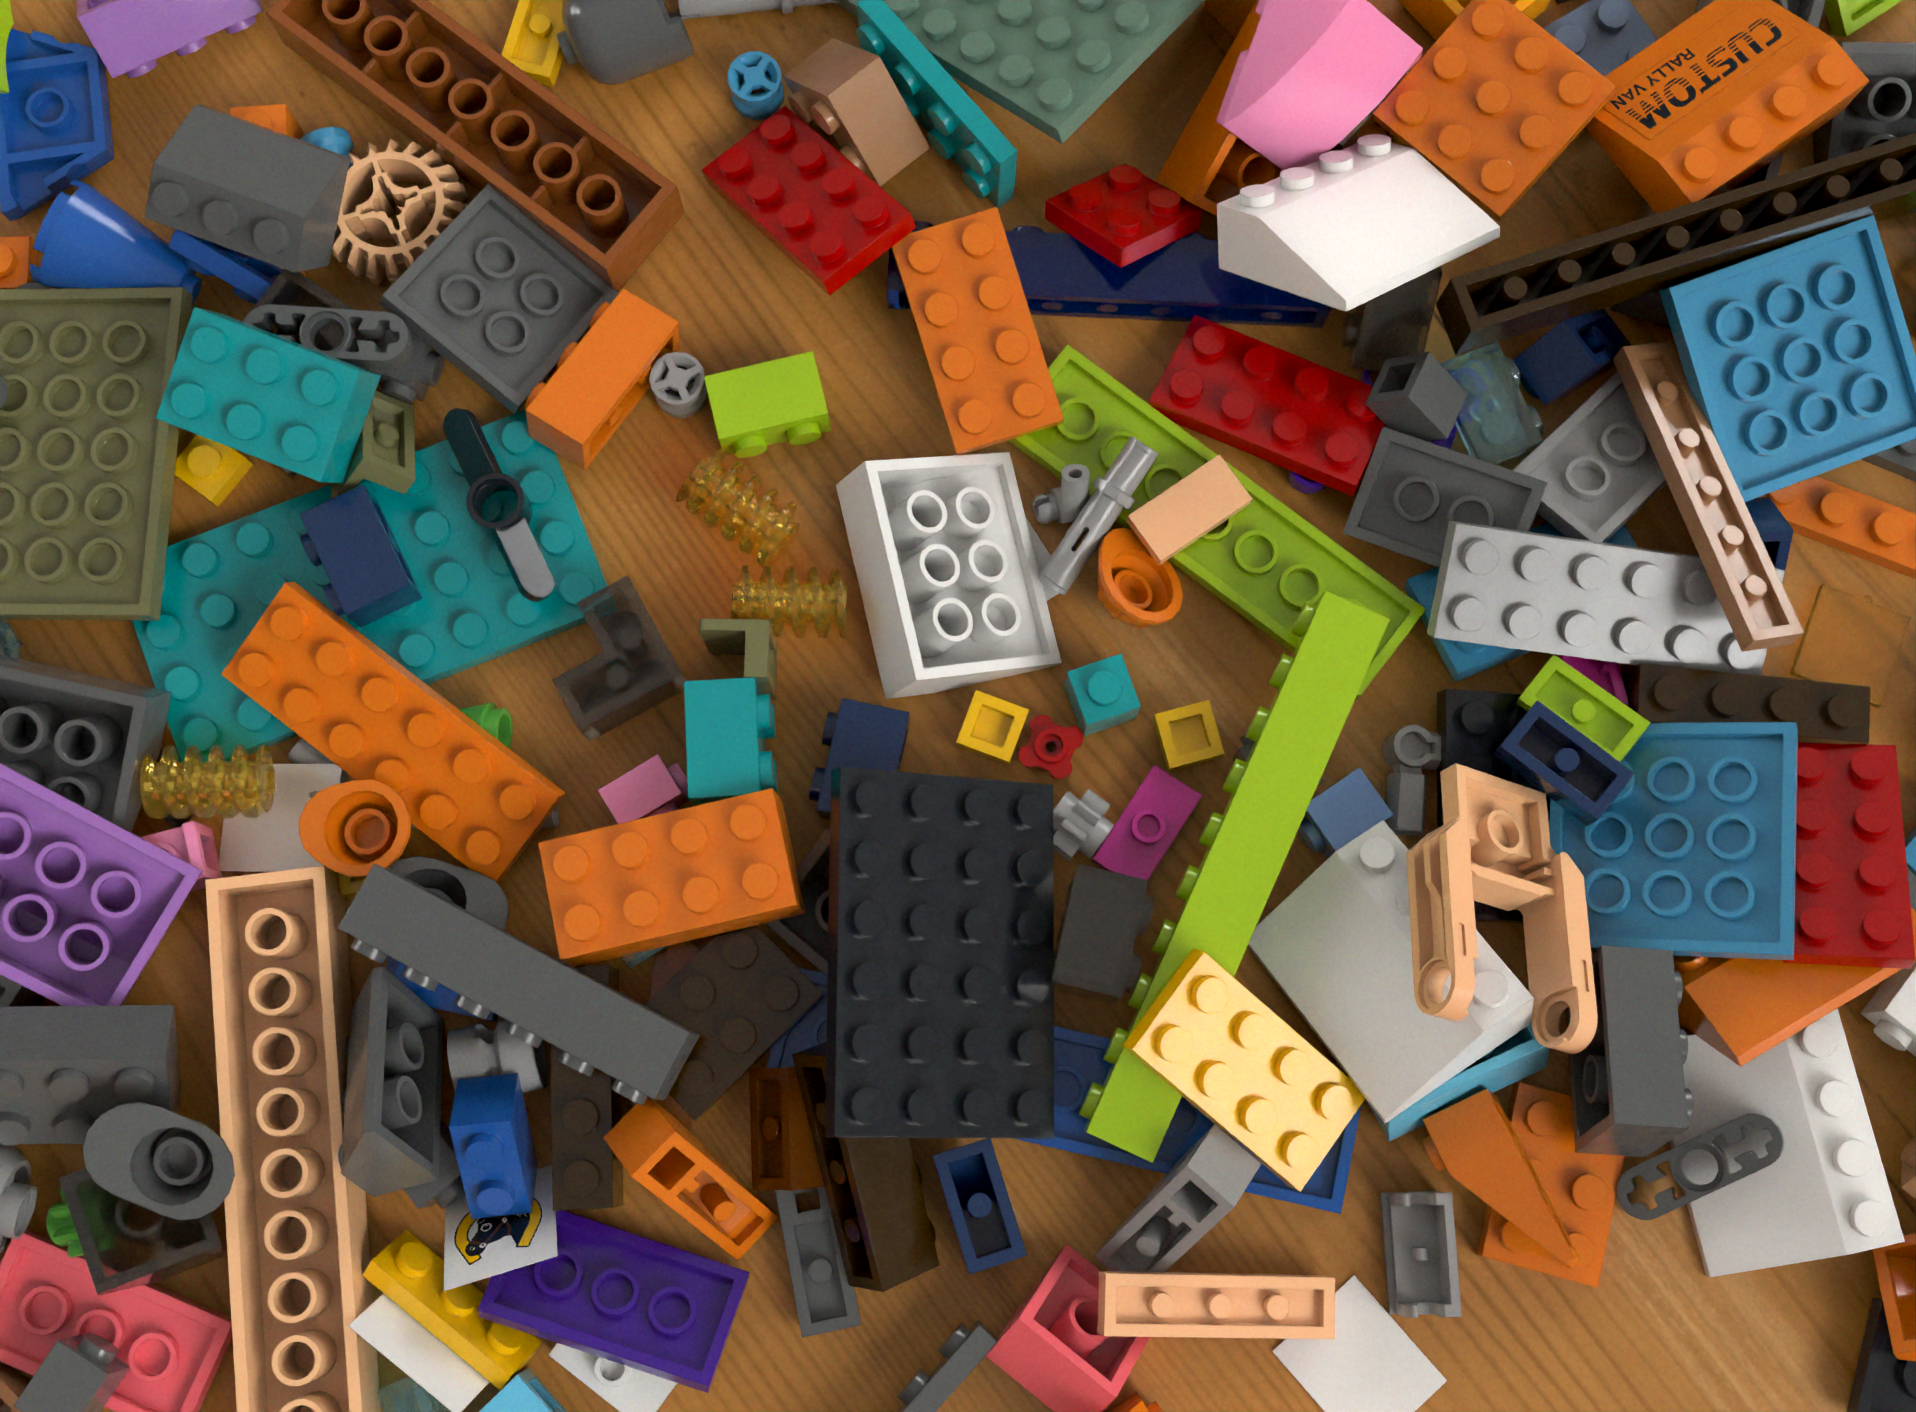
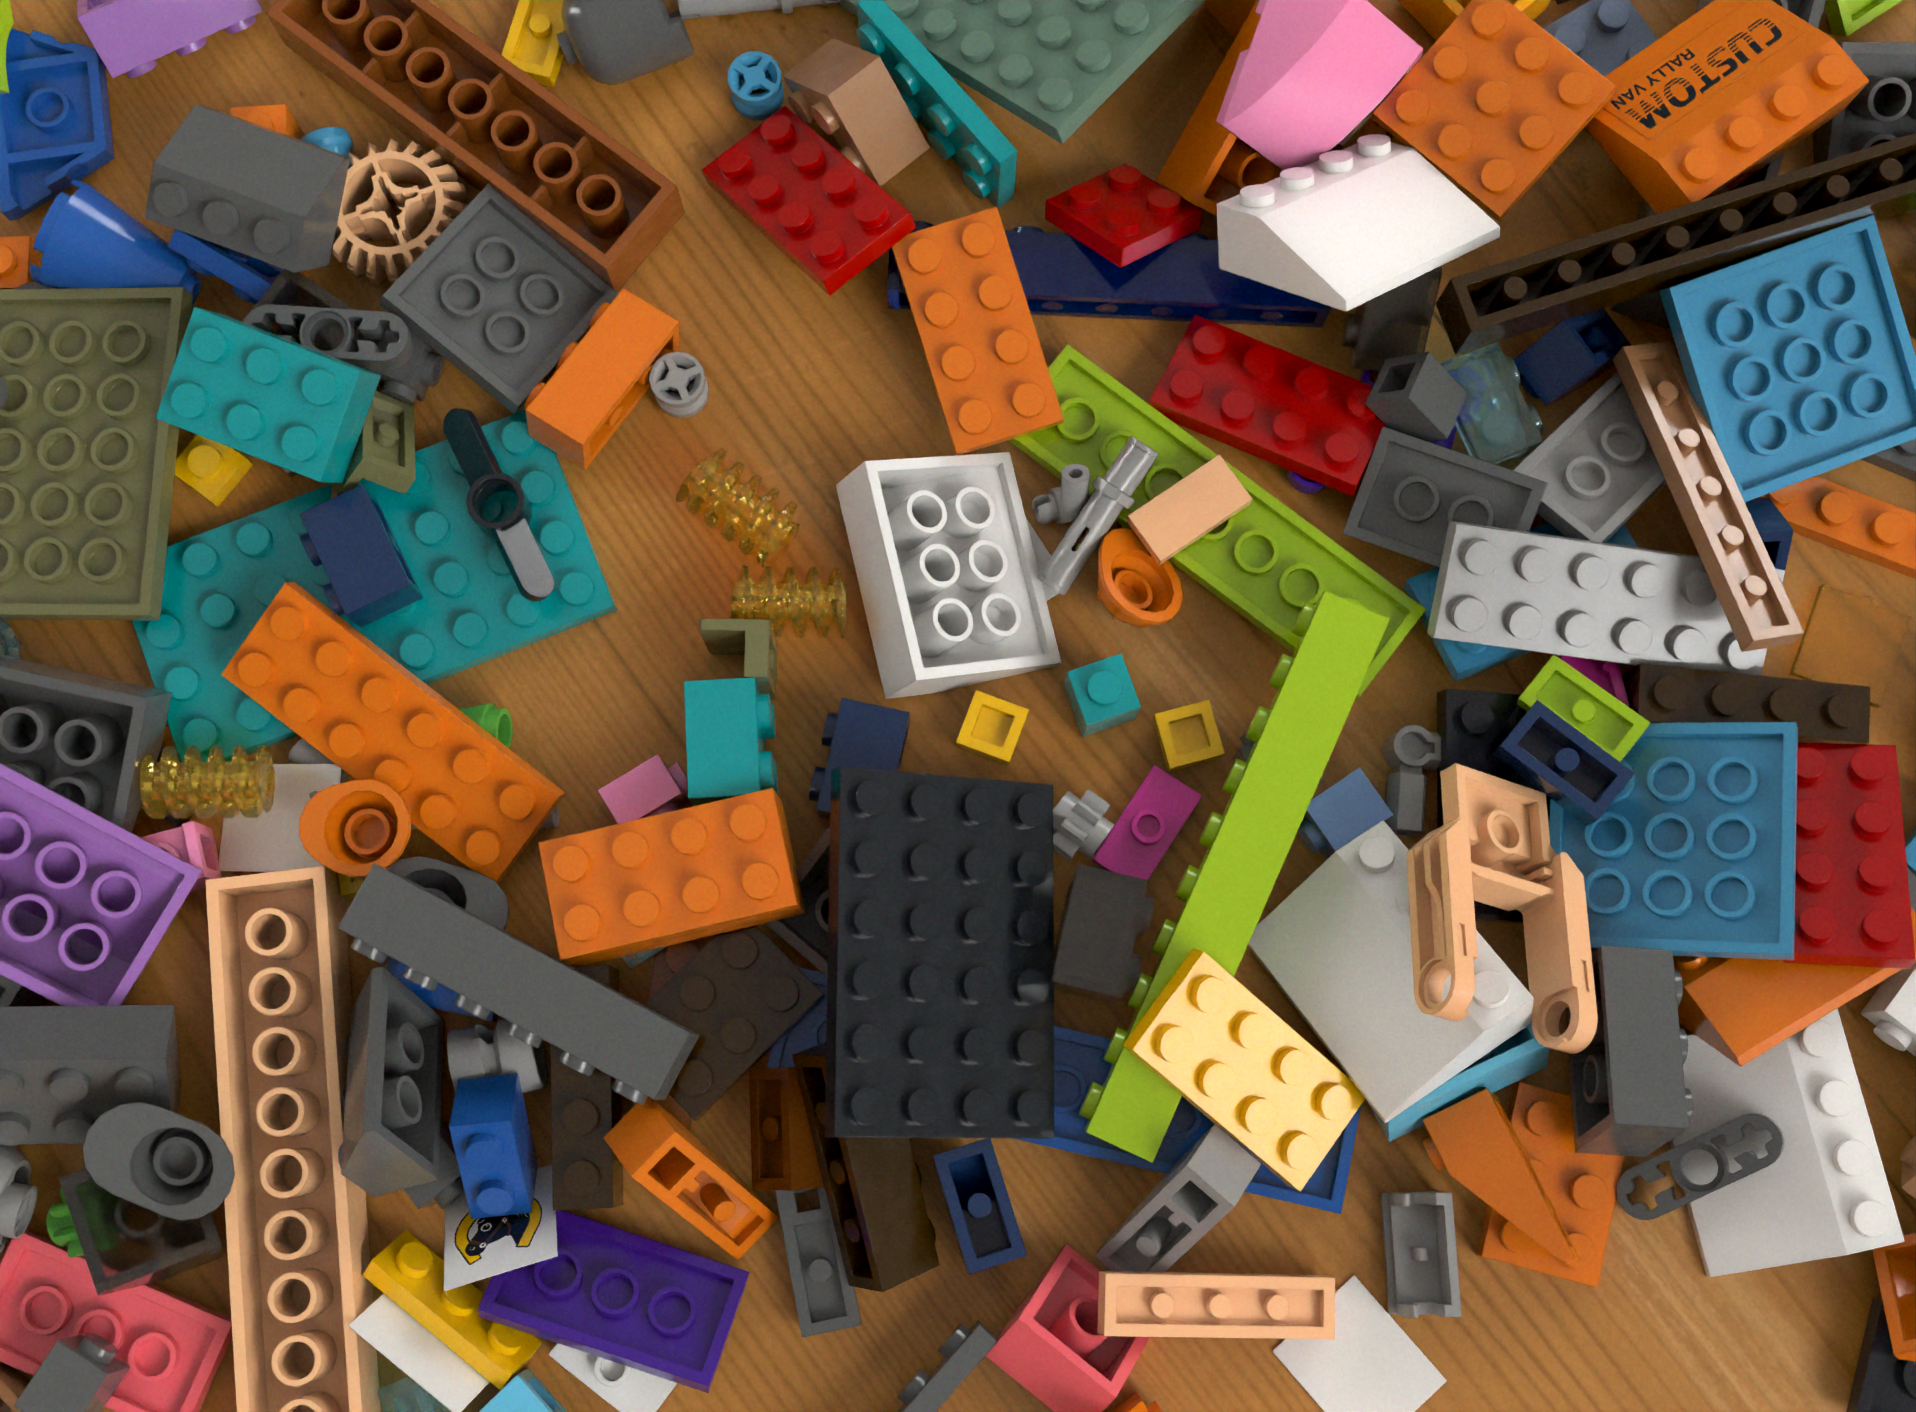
(630, 672): clear smoke brick -> none
(768, 405): lime brick -> none
(1056, 762): red plate -> none

